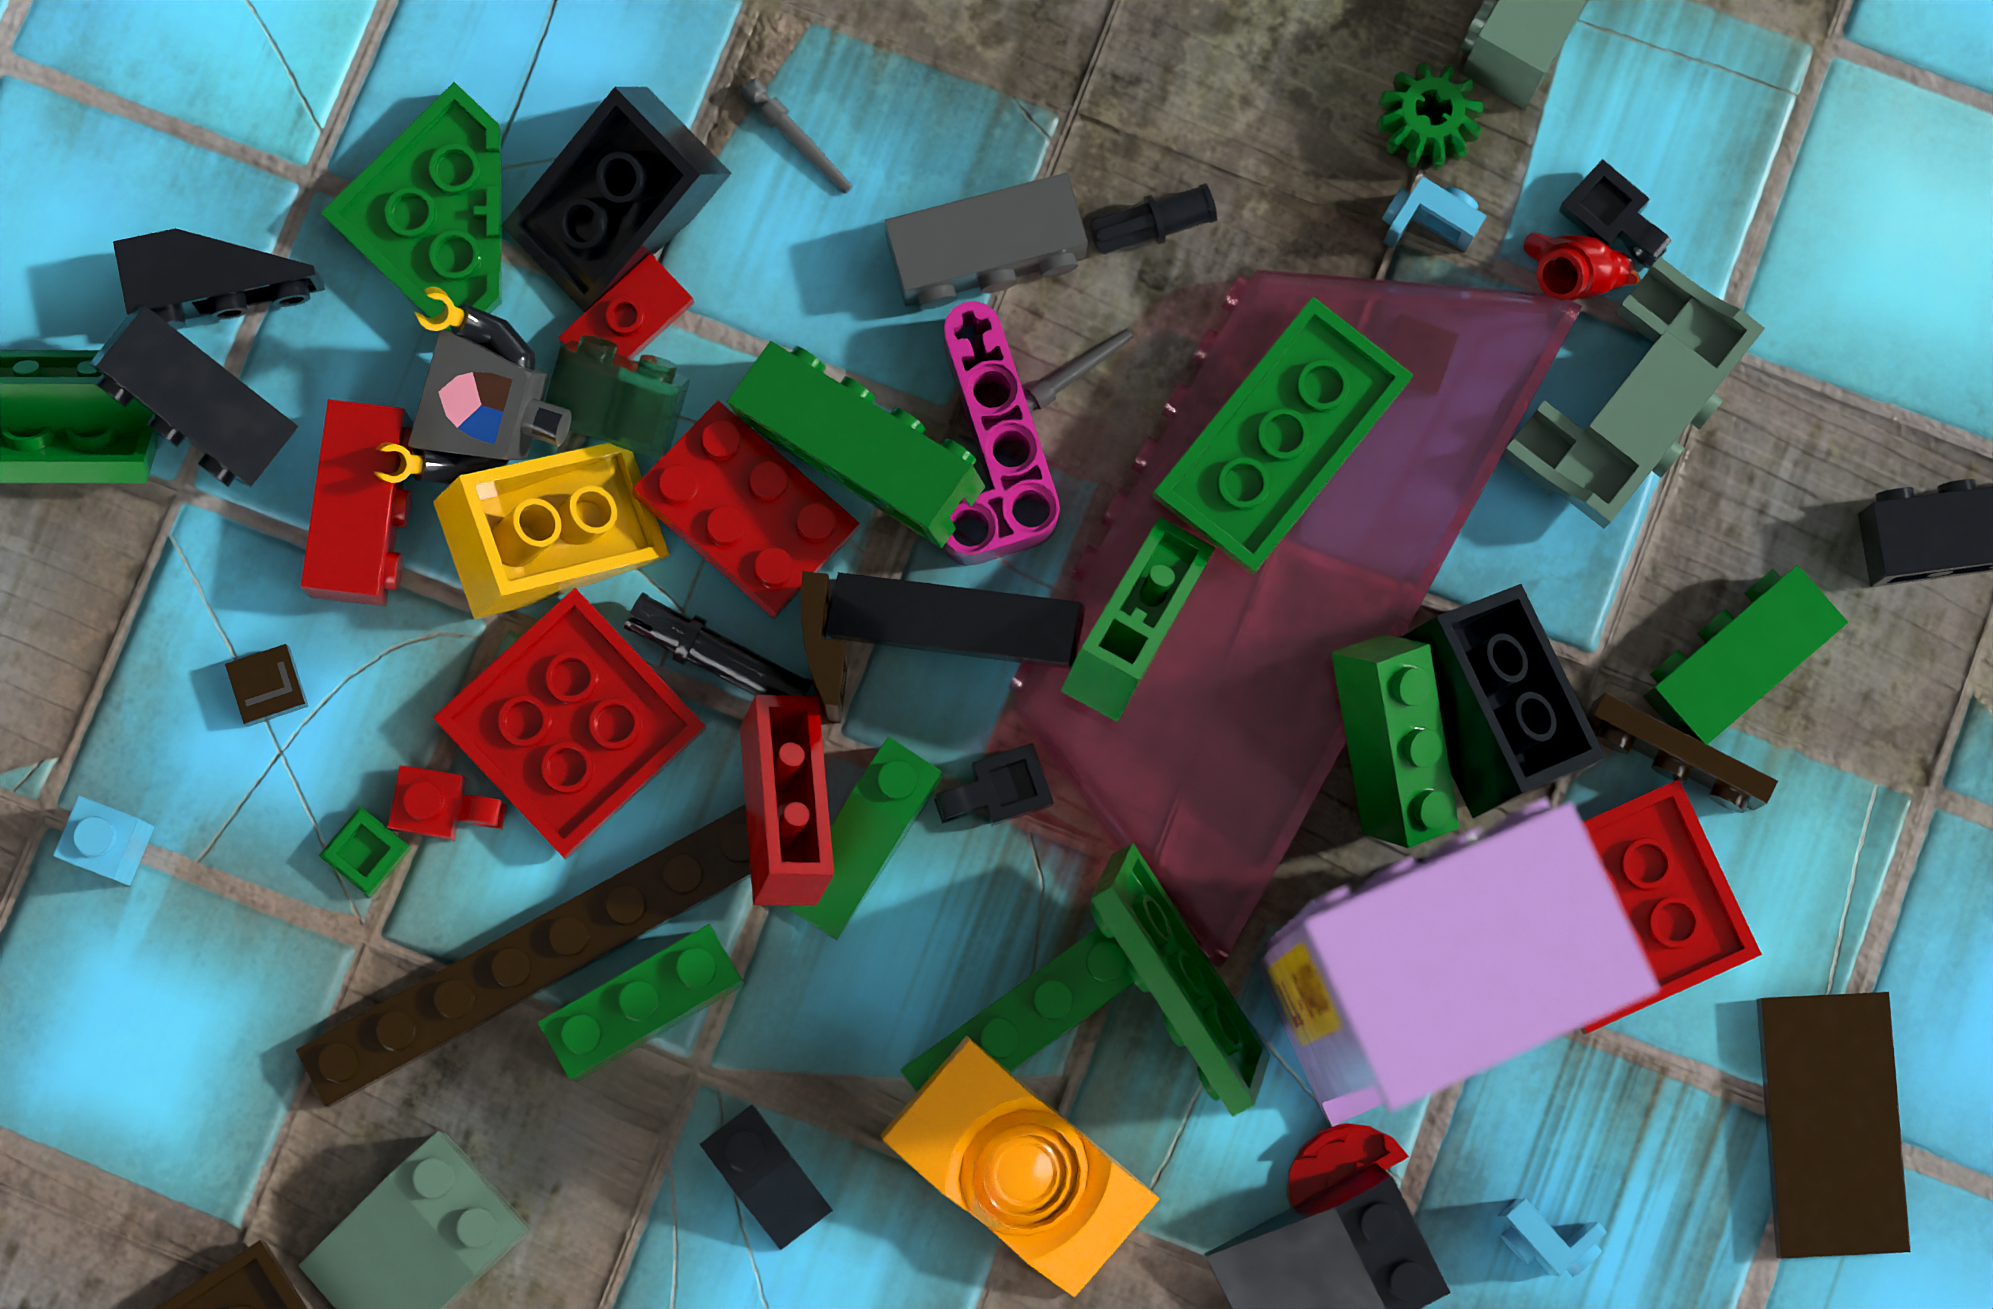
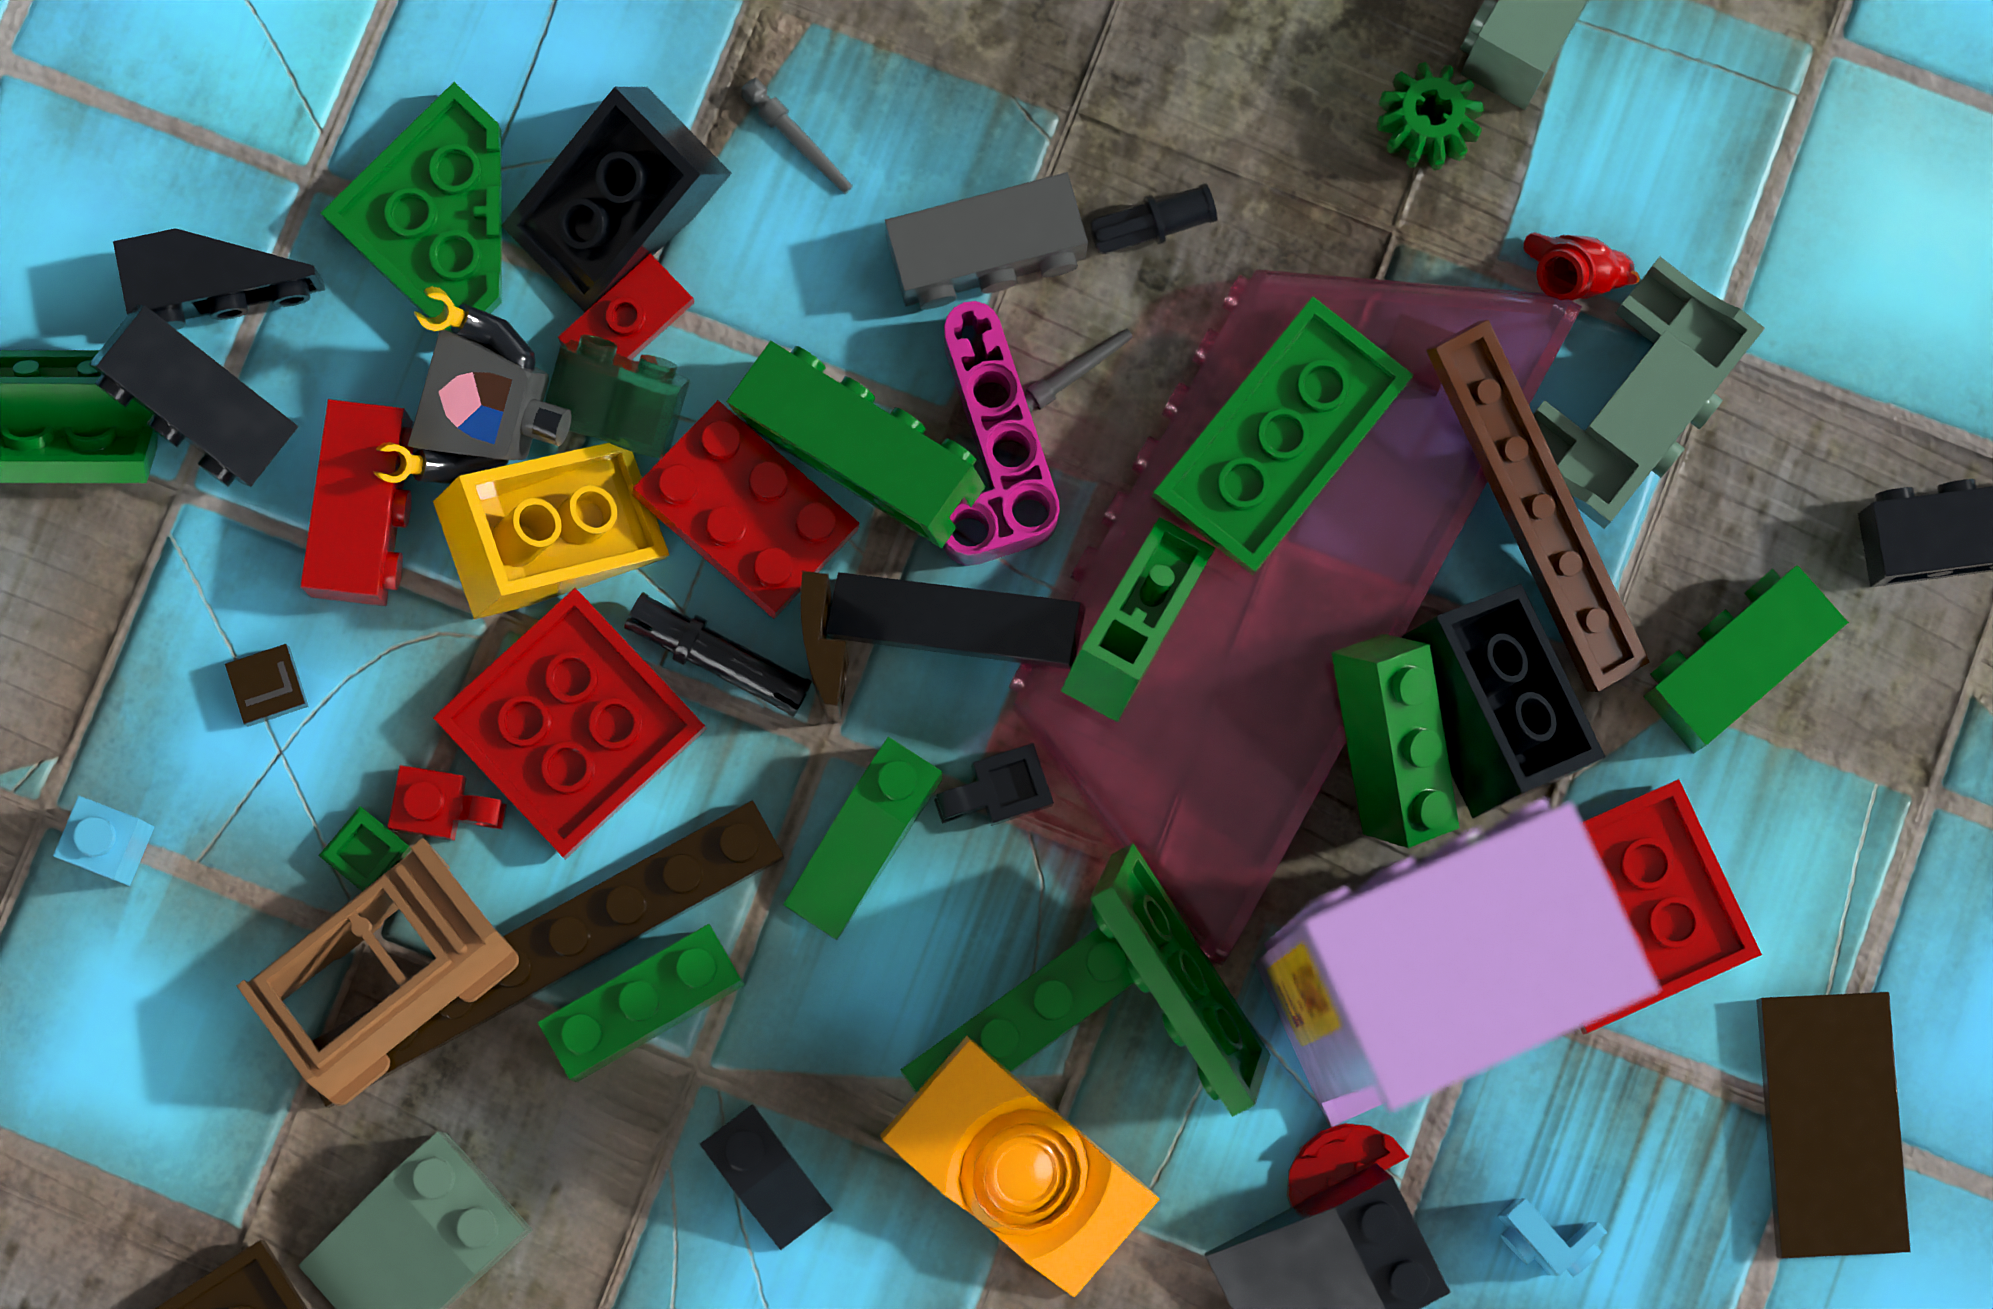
(467, 965): none -> medium nougat piece
(786, 800): red brick -> none
(1444, 212): medium azure bracket -> none
(1537, 505): none -> reddish brown plate
(1610, 209): black plate -> none
(1679, 755): dark brown plate -> none

